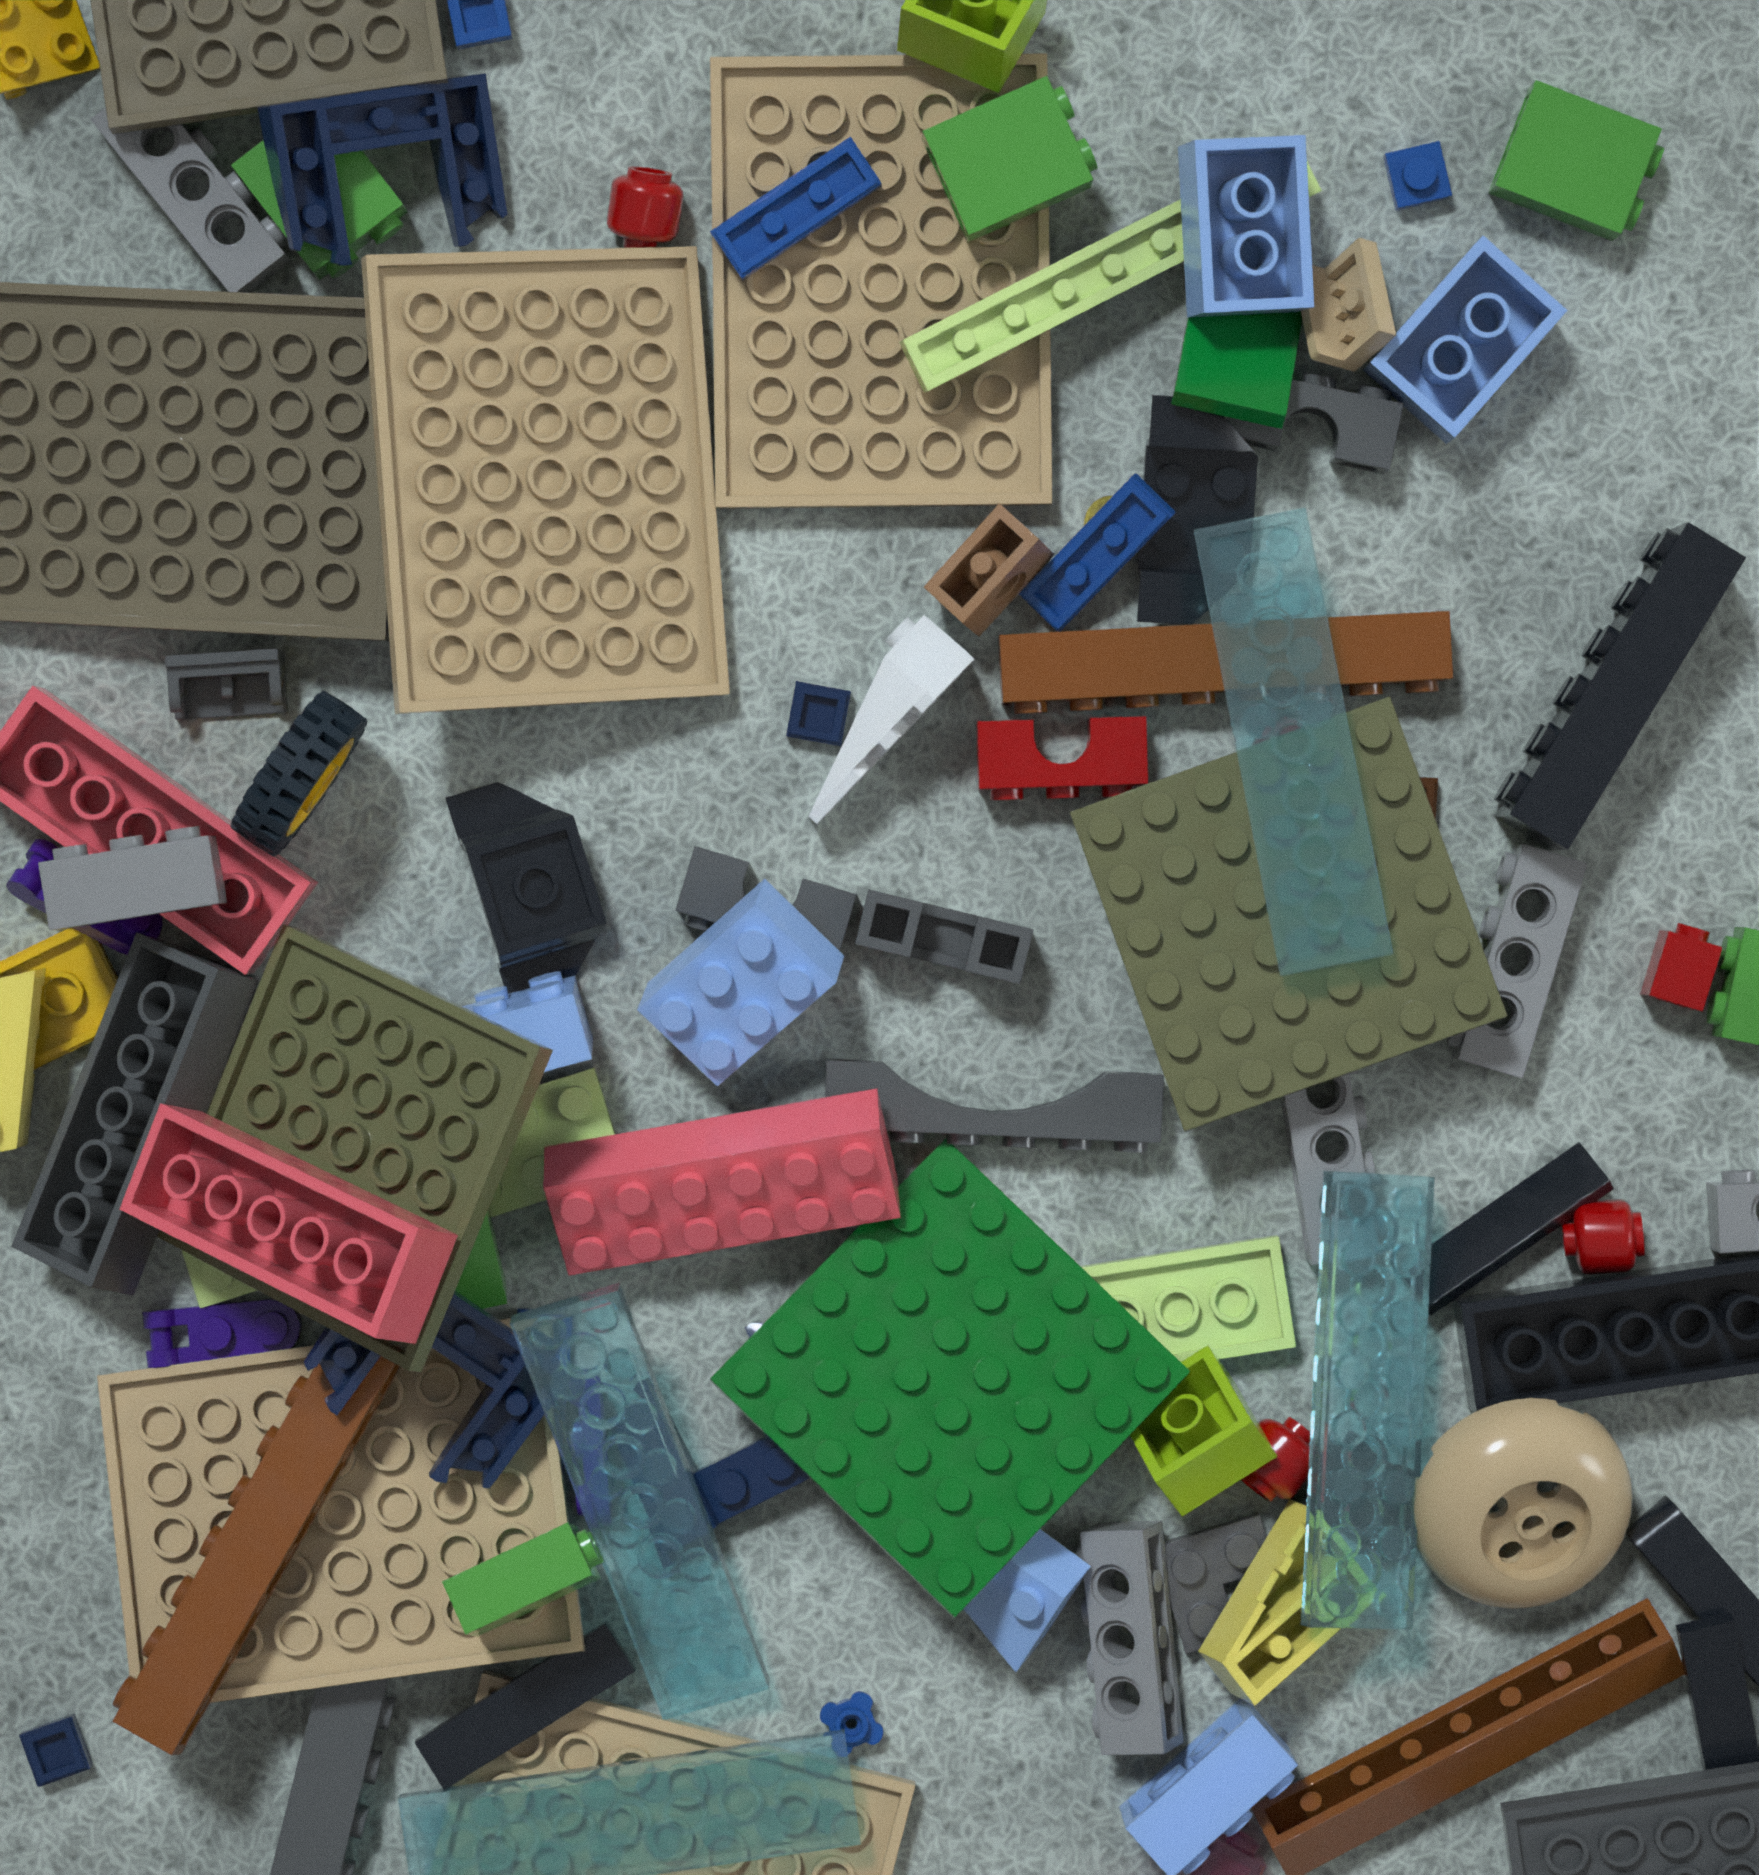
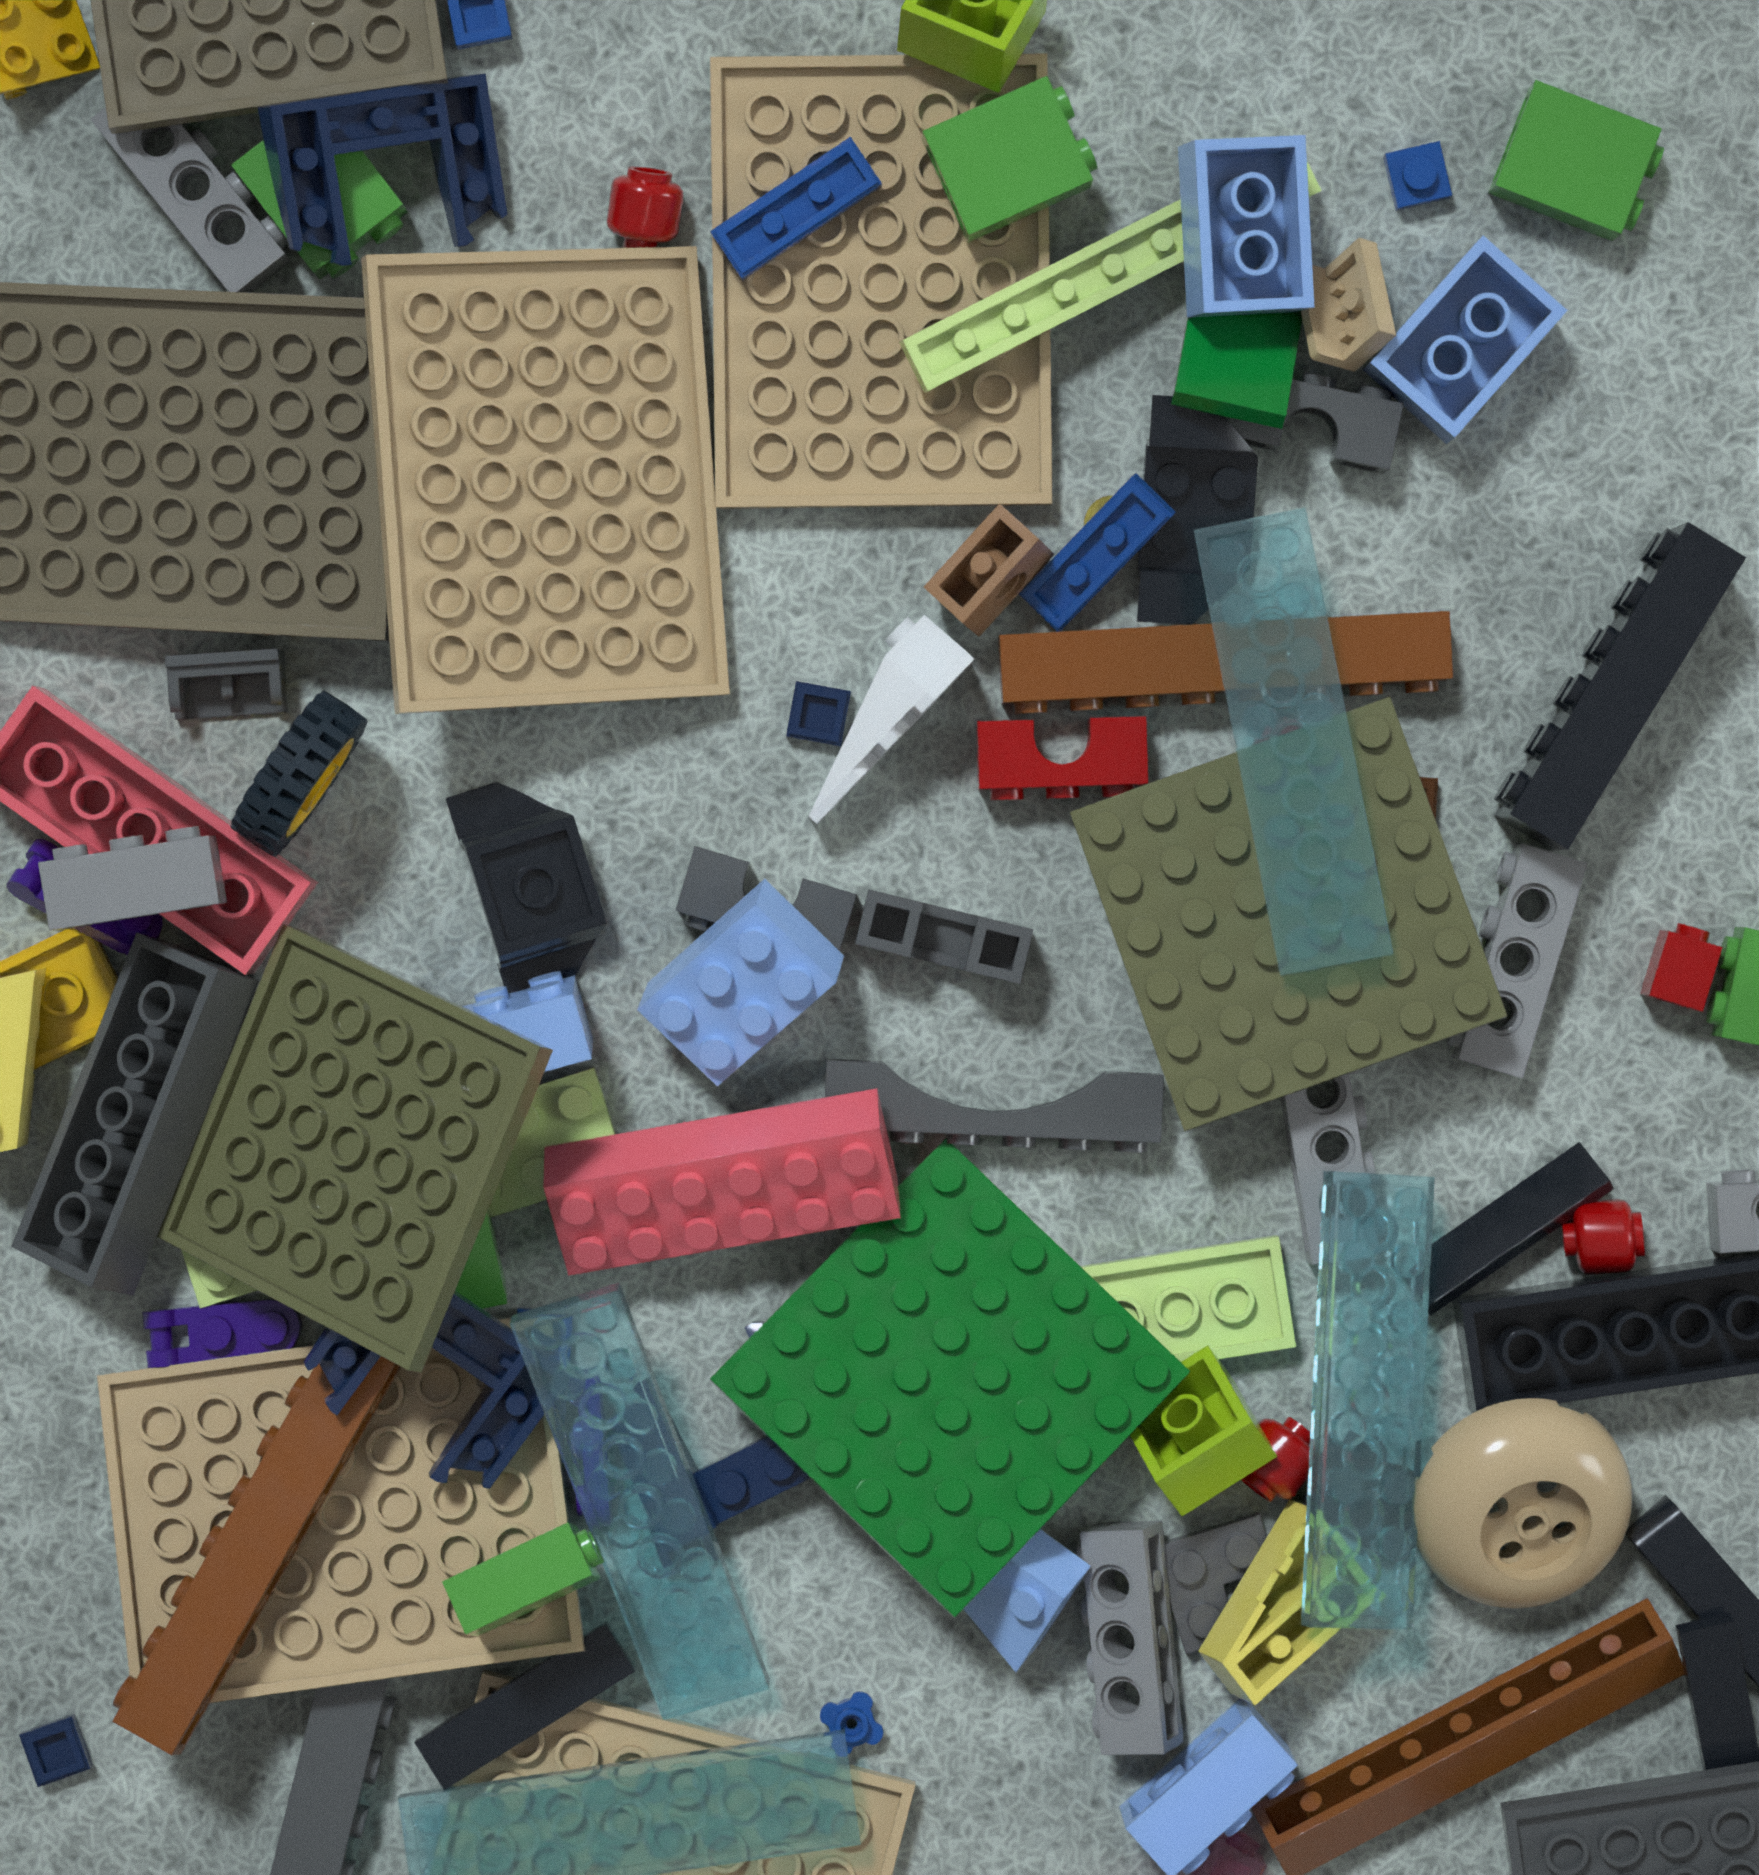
(289, 1223): coral brick -> none

